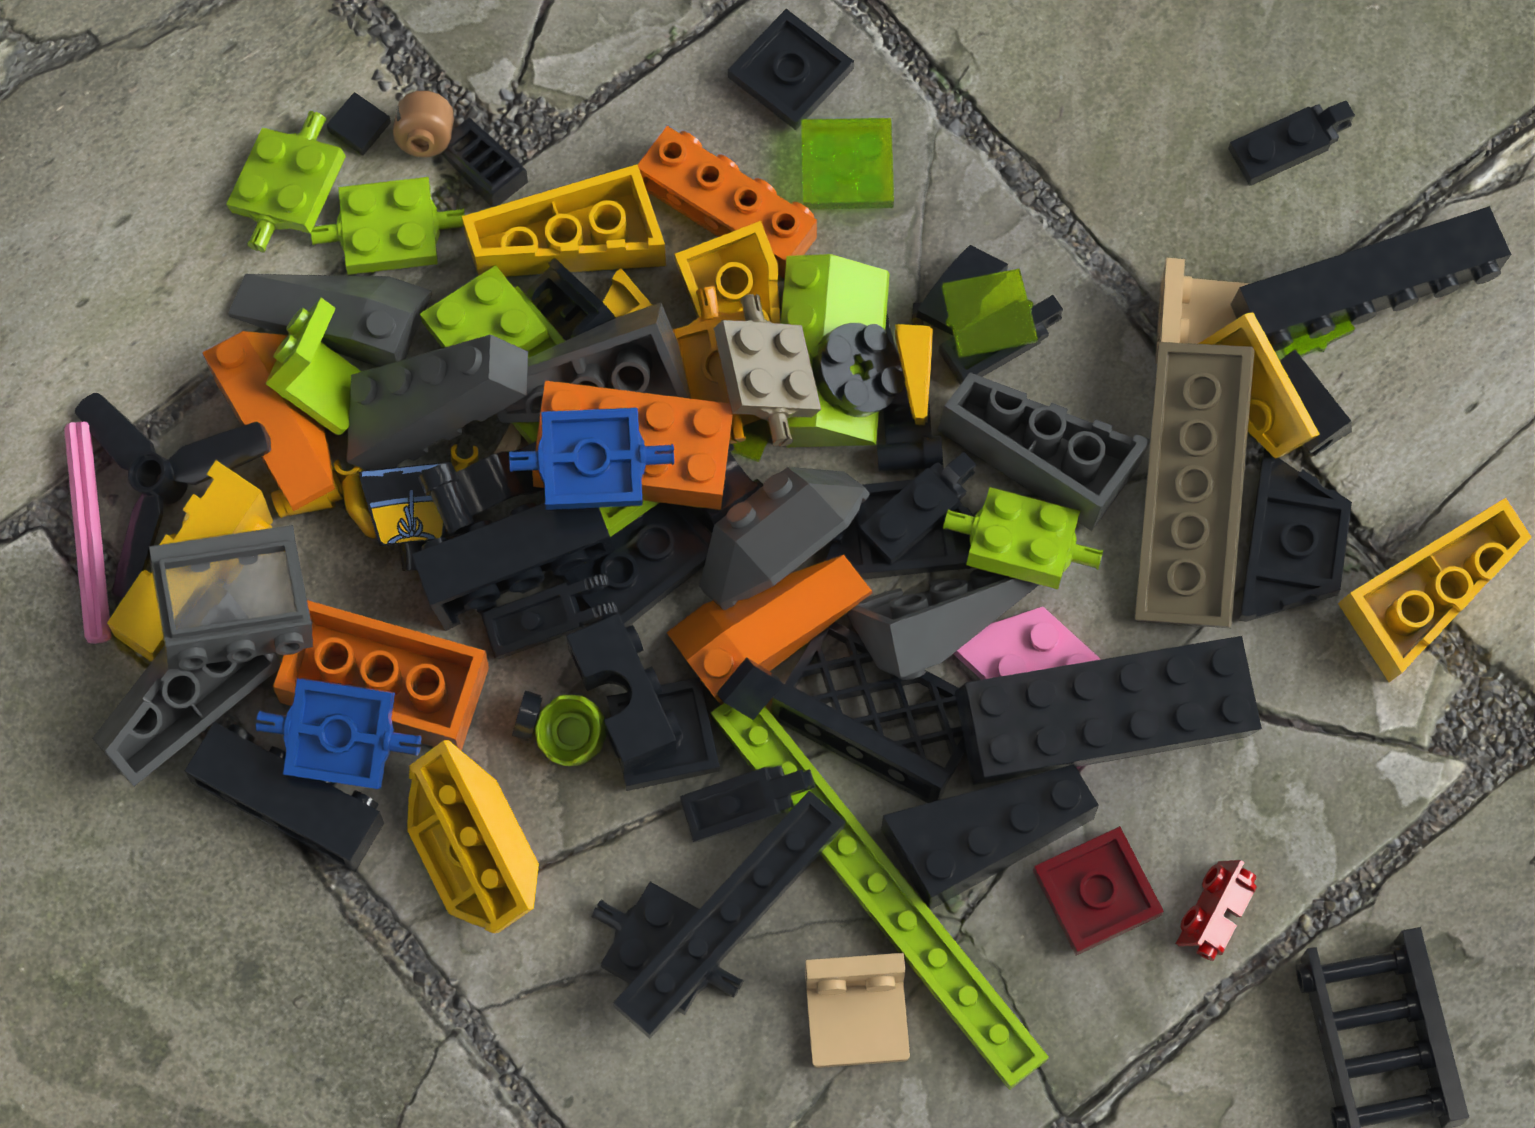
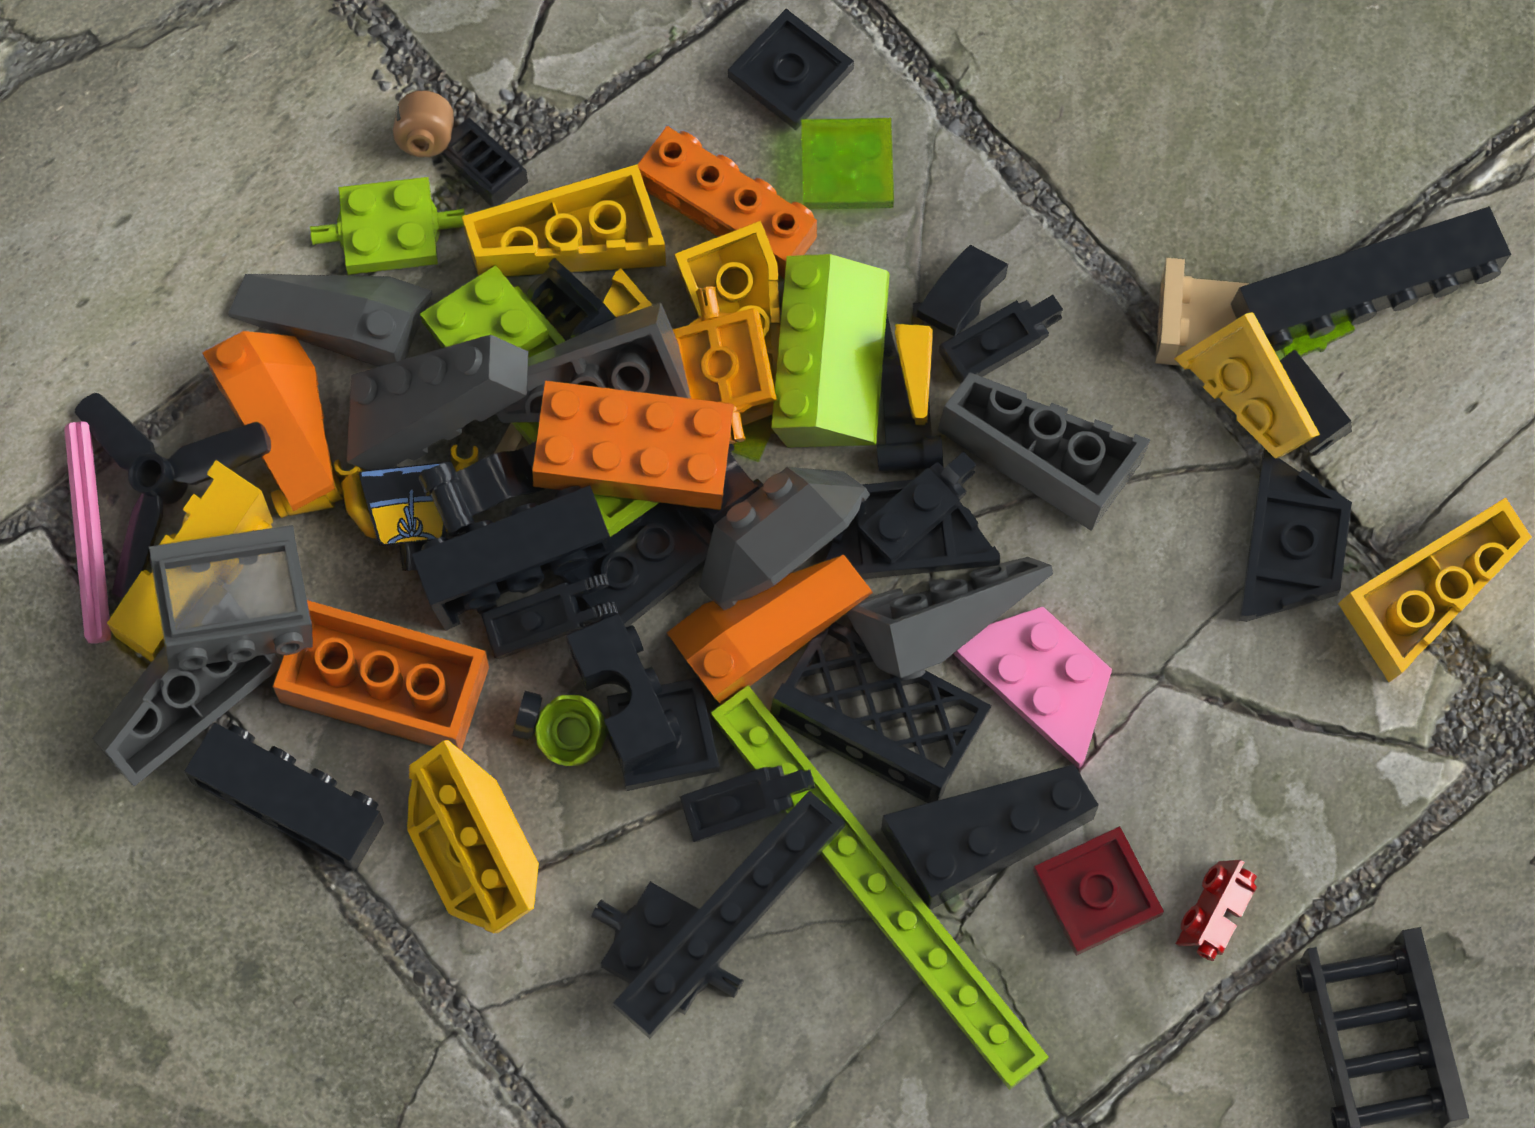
(286, 180): lime plate -> none
(311, 372): lime bracket -> none
(338, 733): blue plate -> none
(358, 123): black tile -> none
(591, 458): blue plate -> none
(749, 688): black tile -> none
(767, 369): plate -> none
(857, 1010): tan bracket -> none
(878, 358): black plate -> none
(989, 313): clear neon green piece -> none
(1023, 538): lime plate -> none
(1107, 709): black brick -> none
(1195, 484): dark tan plate -> none
(1289, 141): black hinge -> none

